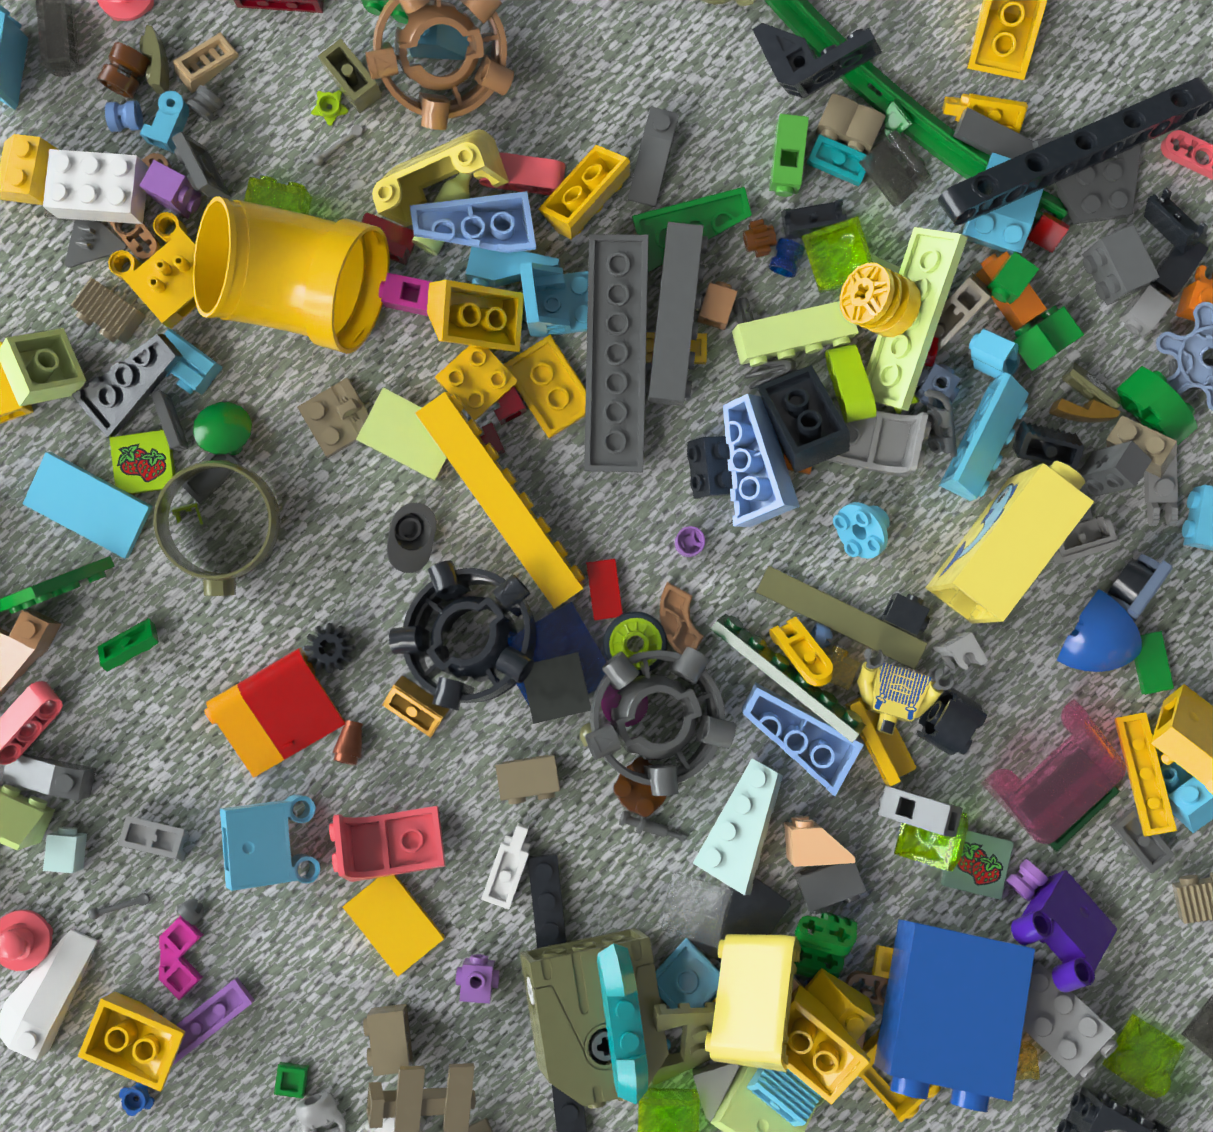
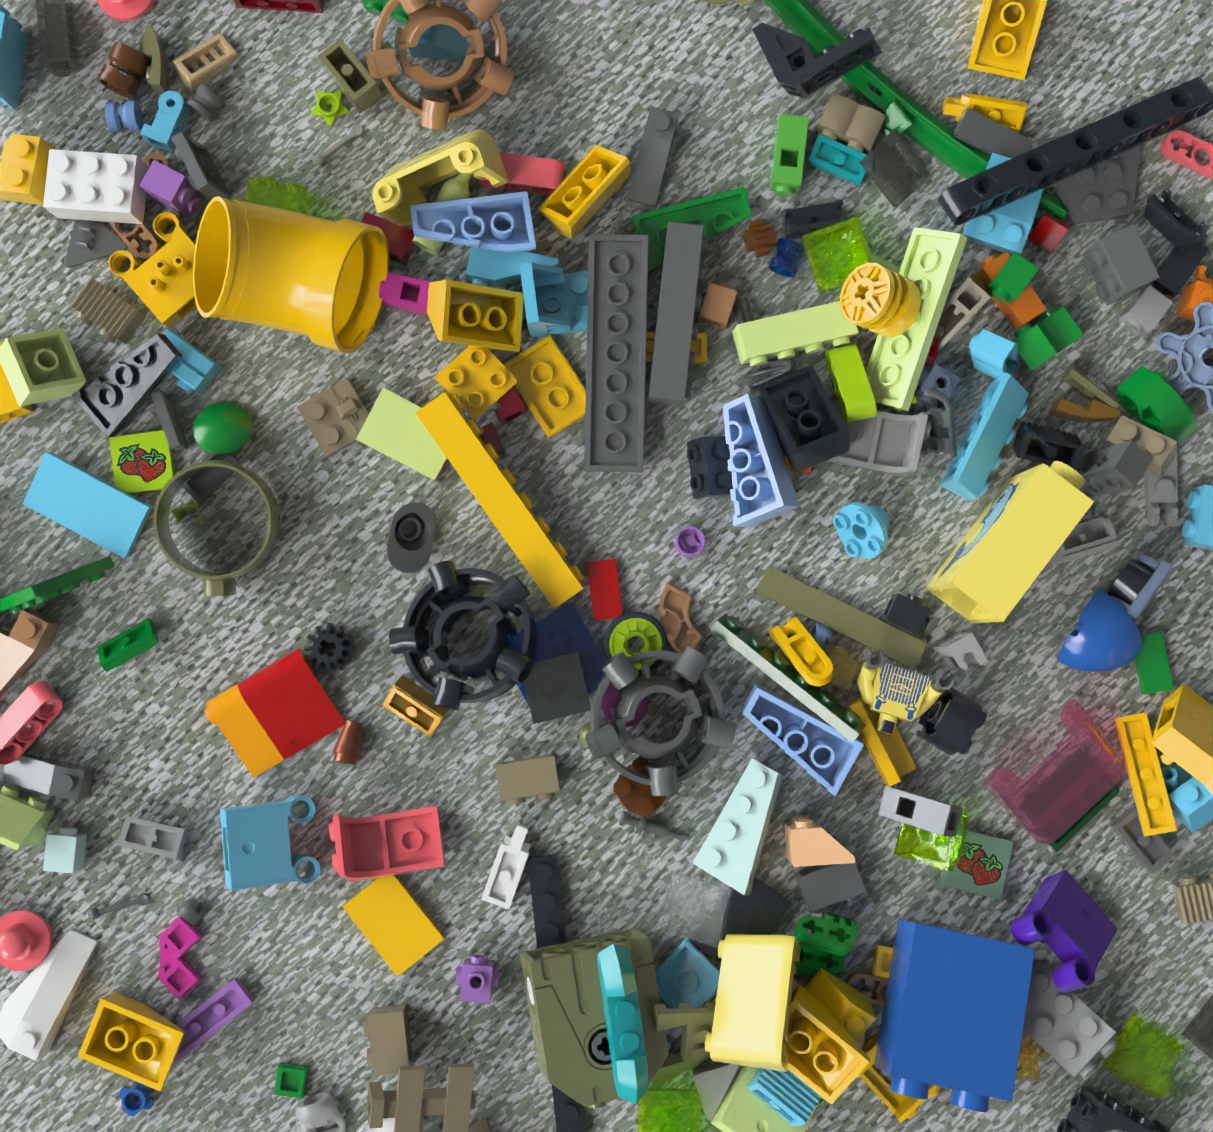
(1027, 880): medium lavender wheel -> none

